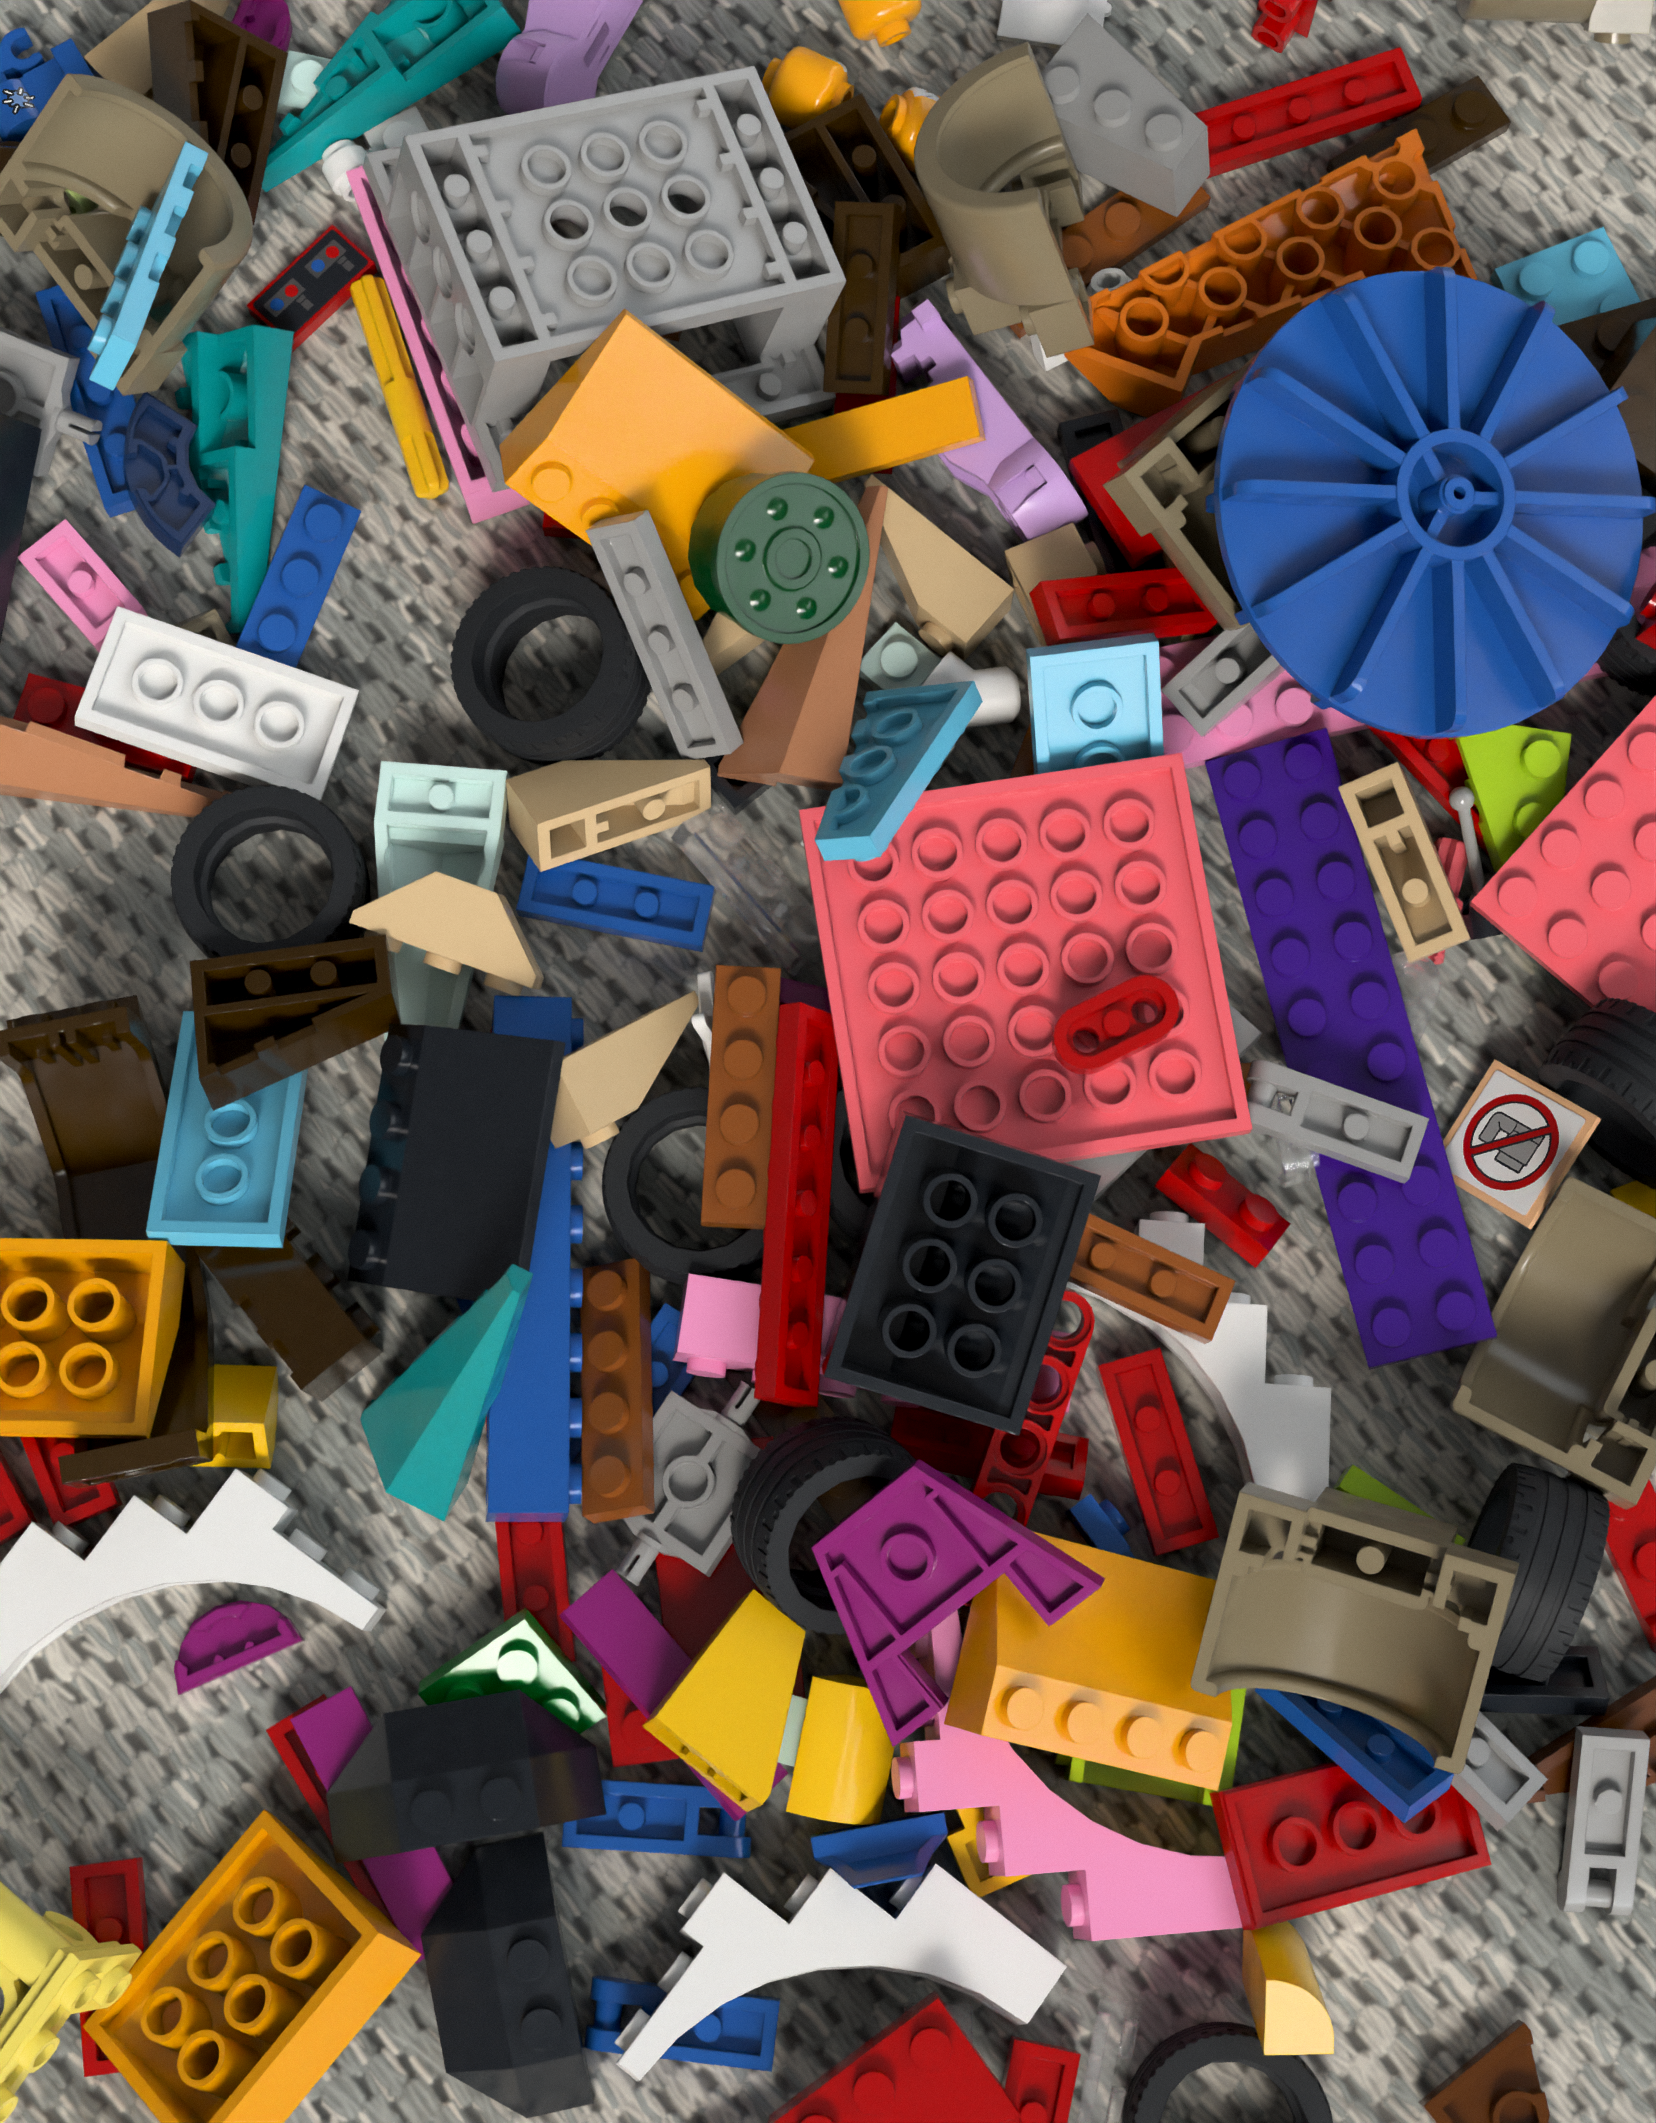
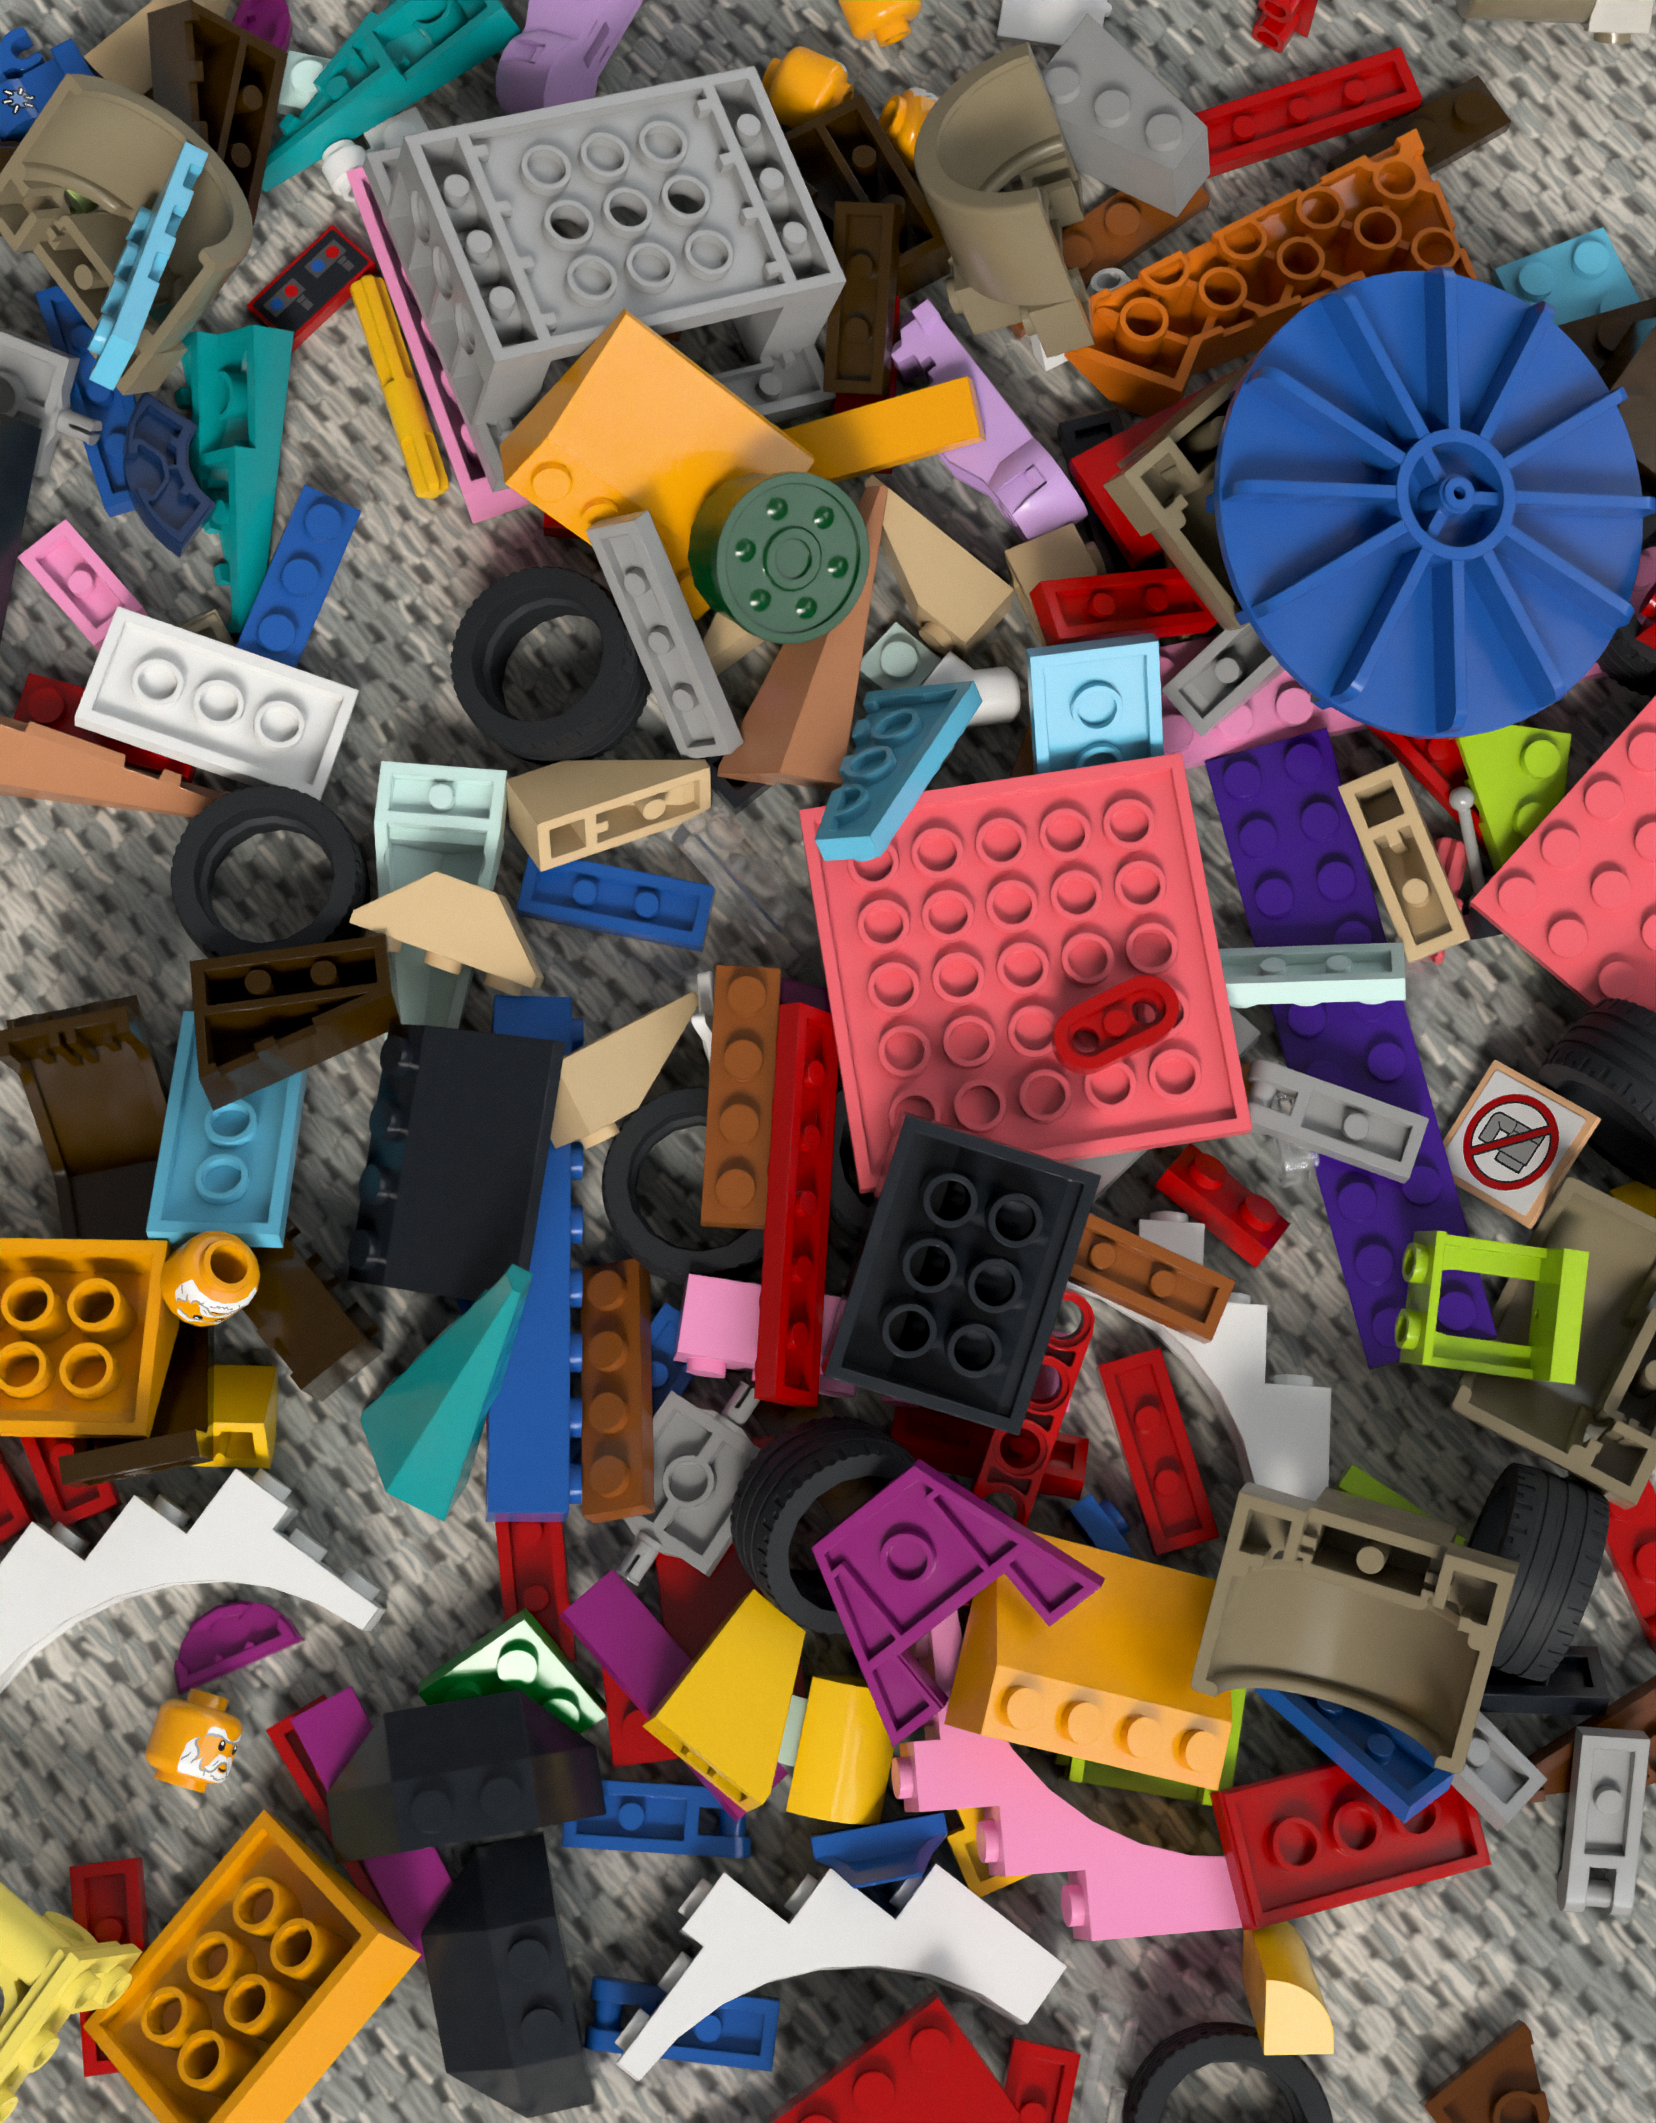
(193, 1741): none -> light orange head
(209, 1278): none -> light orange head
(1314, 974): none -> light aqua plate
(1555, 1314): none -> lime panel

